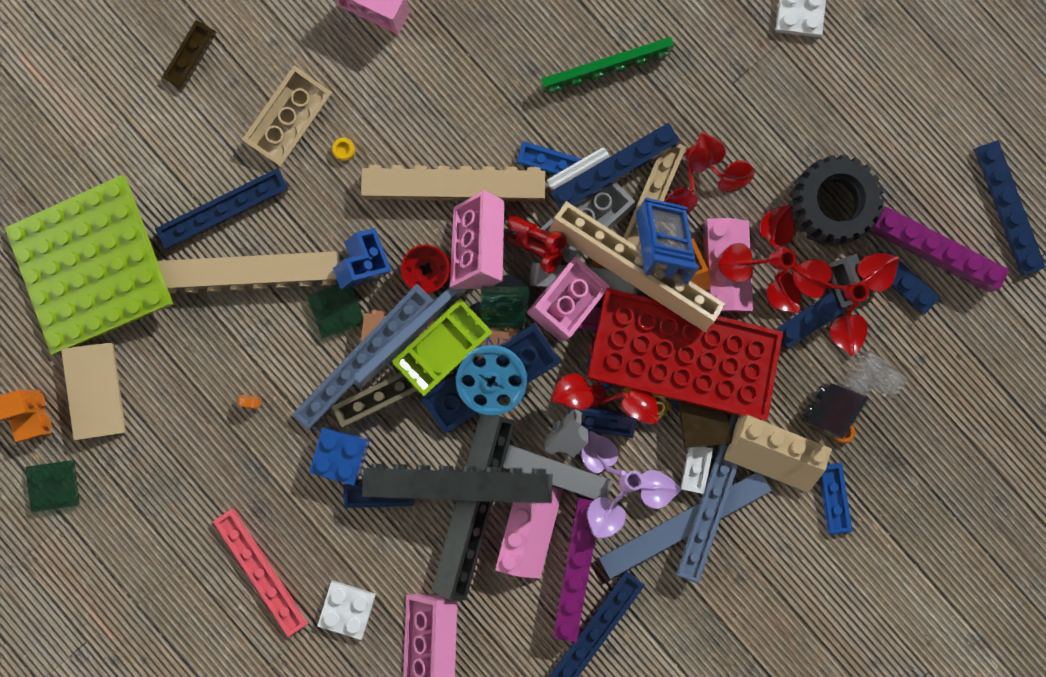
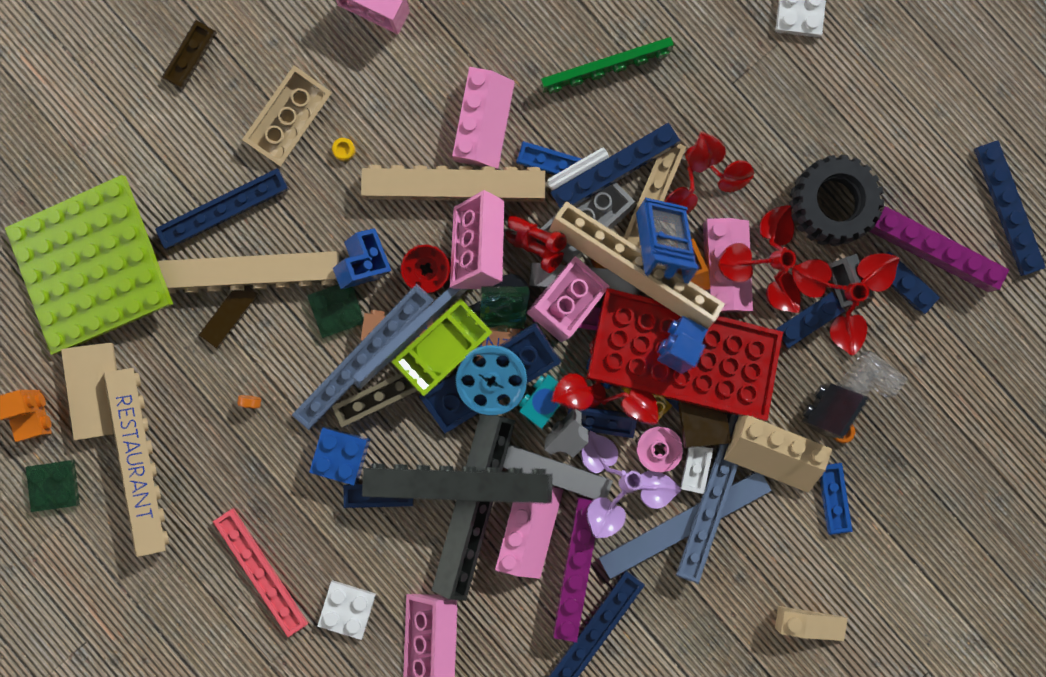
(134, 461): none -> tan brick
(228, 316): none -> dark brown tile
(483, 118): none -> bright pink slope
(540, 406): none -> teal brick
(672, 448): none -> bright pink plate
(683, 345): none -> blue brick
(810, 624): none -> tan slope

